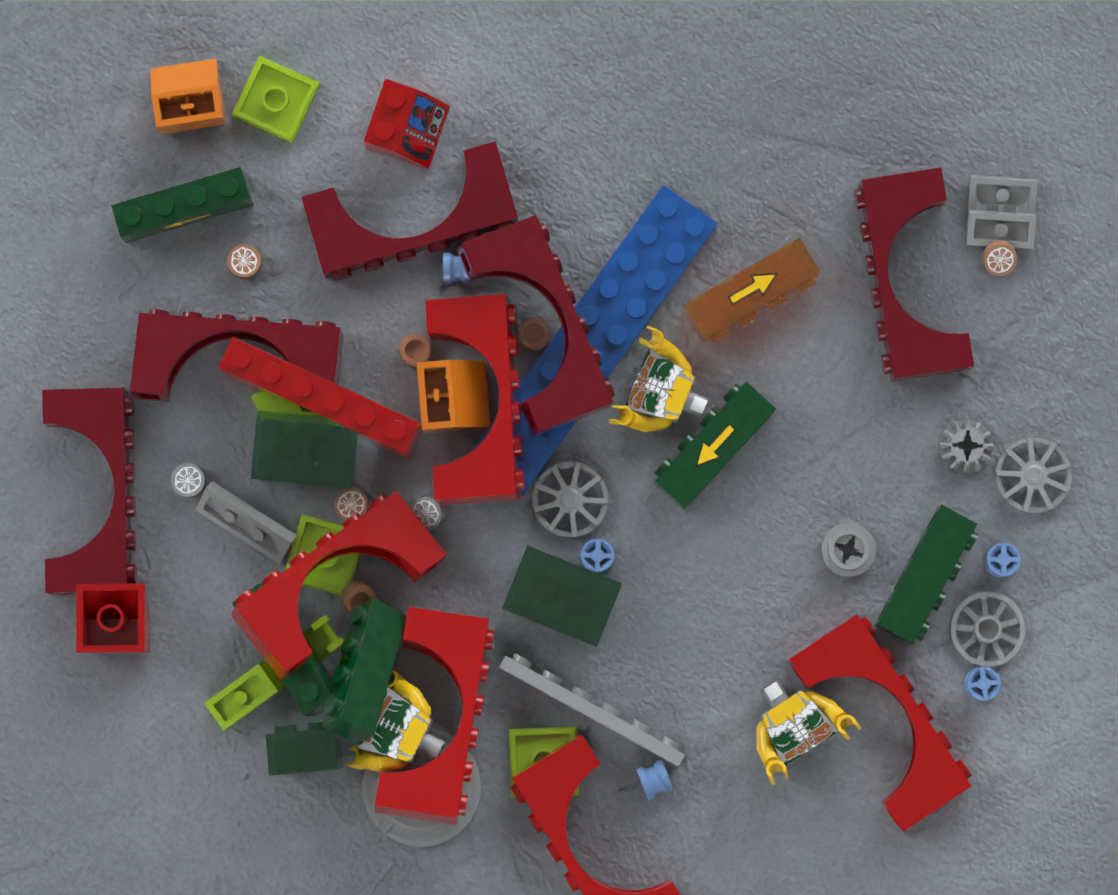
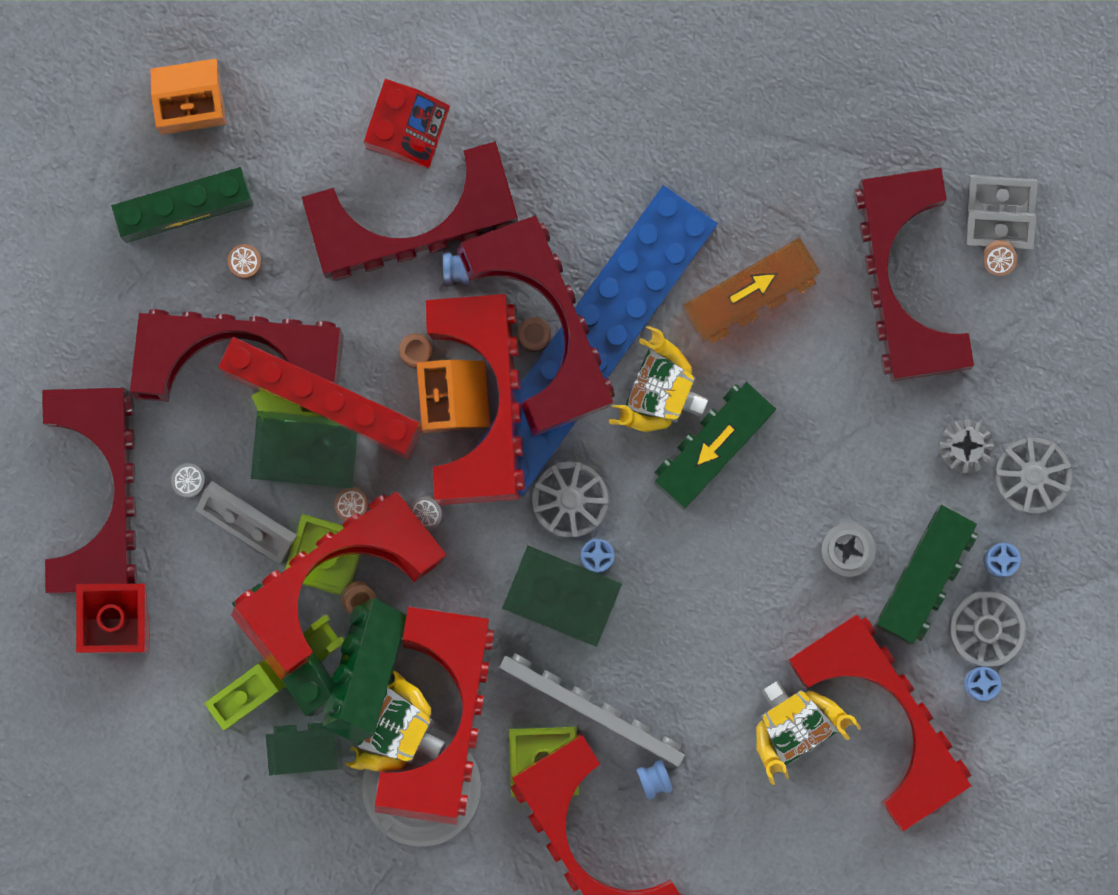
(275, 99): lime tile -> none

